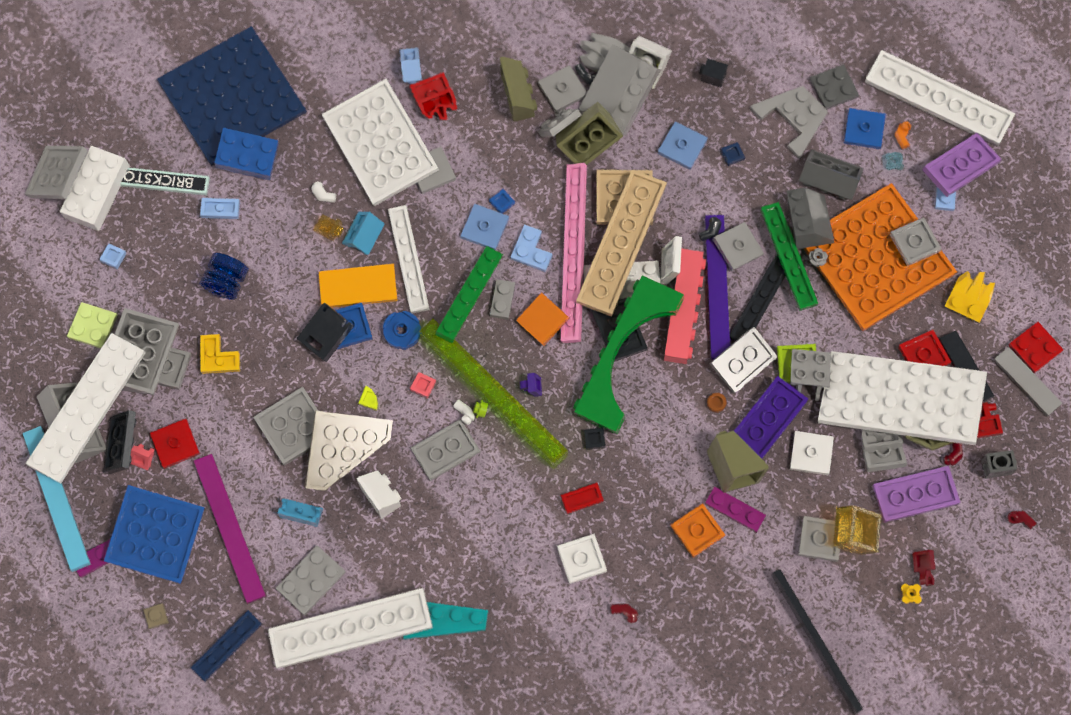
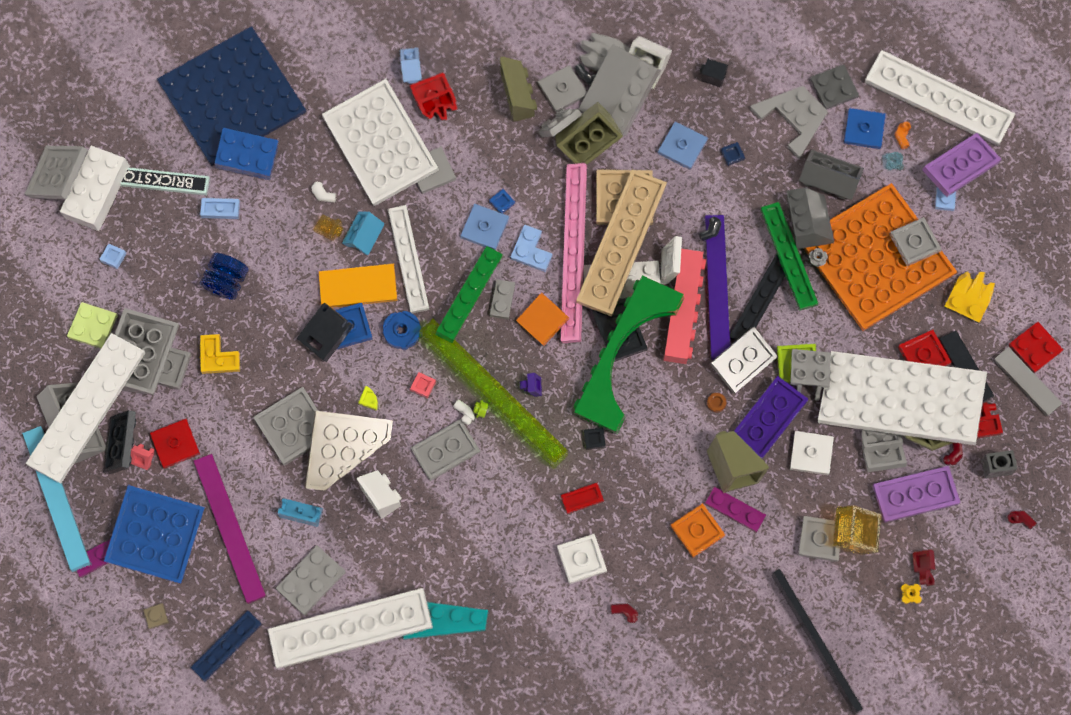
(738, 246): light grey plate -> none

